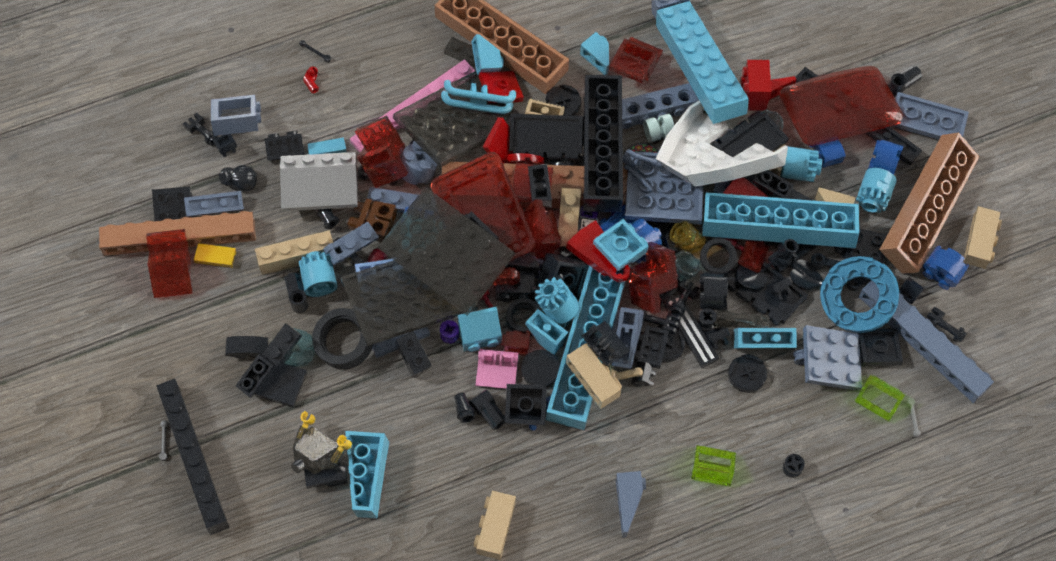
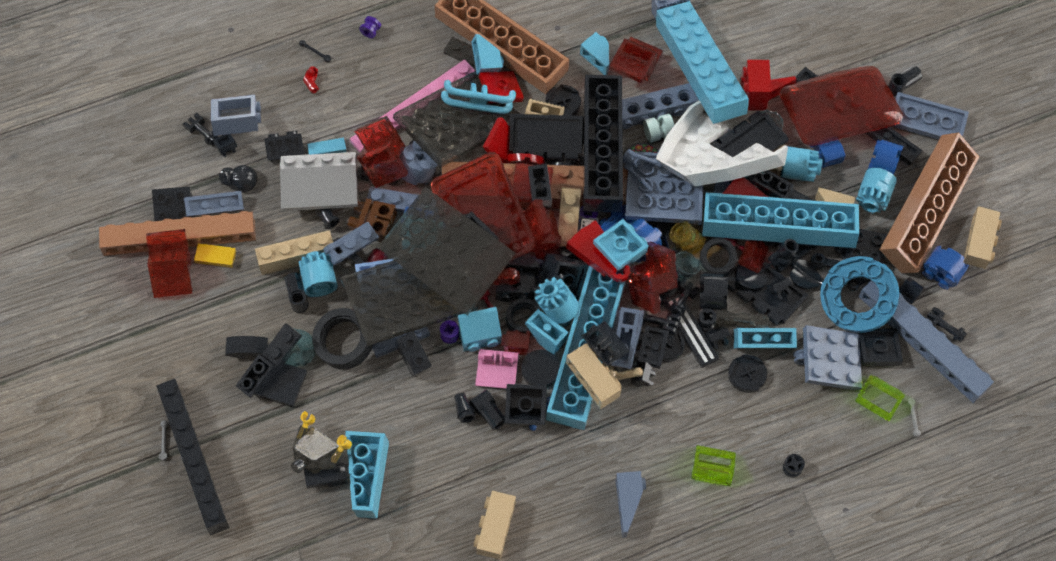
(370, 27): none -> dark purple wheel

